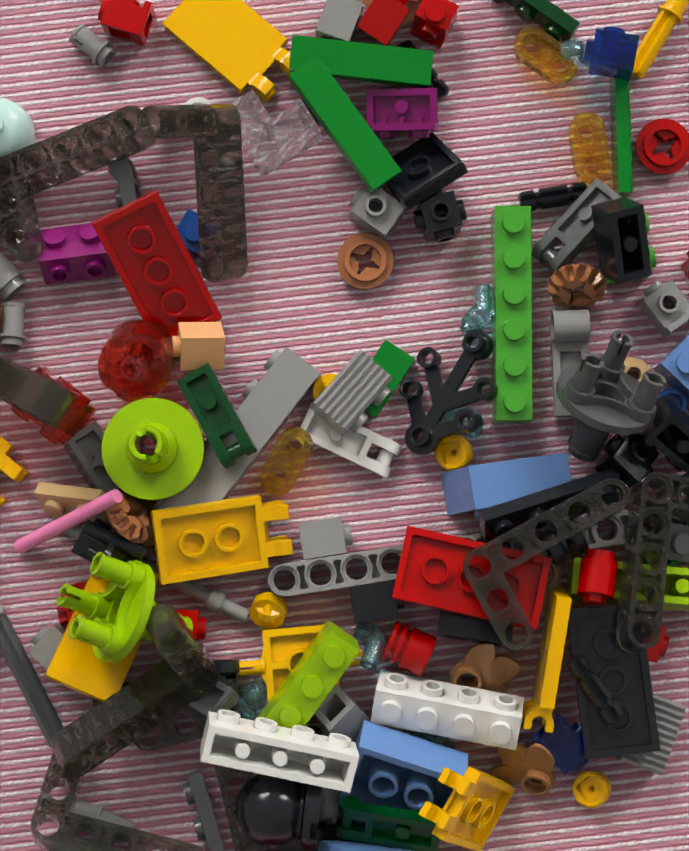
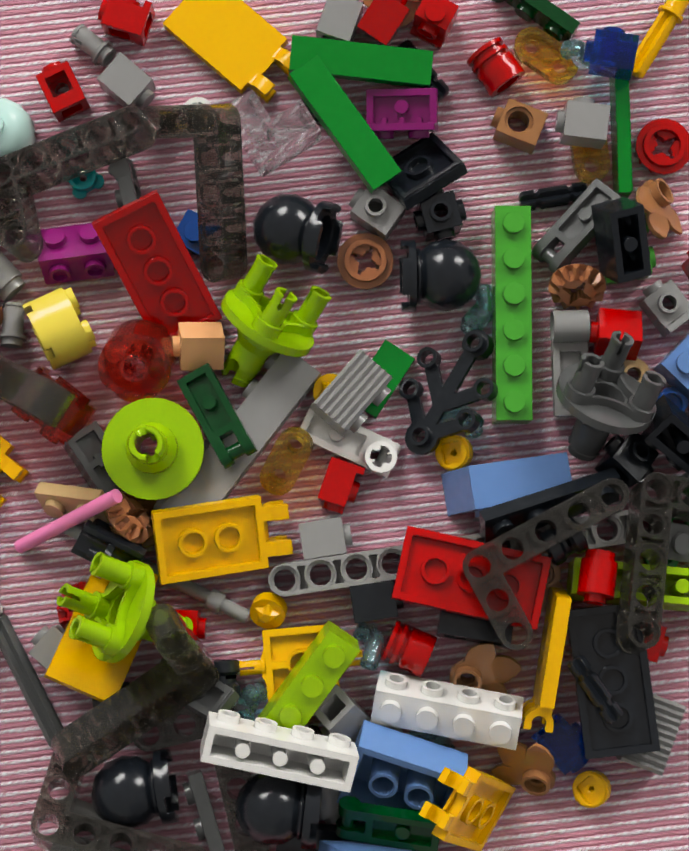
(58, 327): none -> light yellow brick
(69, 103): none -> red brick
(81, 188): none -> teal plate
(127, 83): none -> light grey brick
(135, 791): none -> black tile
(266, 324): none -> lime piece
(296, 231): none -> black tile
(339, 485): none -> red brick
(386, 467): none -> white bush
(439, 275): none -> black tile
(495, 67): none -> red piece
(532, 118): none -> medium nougat brick
(583, 123): none -> light grey brick
(616, 320): none -> red brick
(660, 216): none -> medium nougat plate

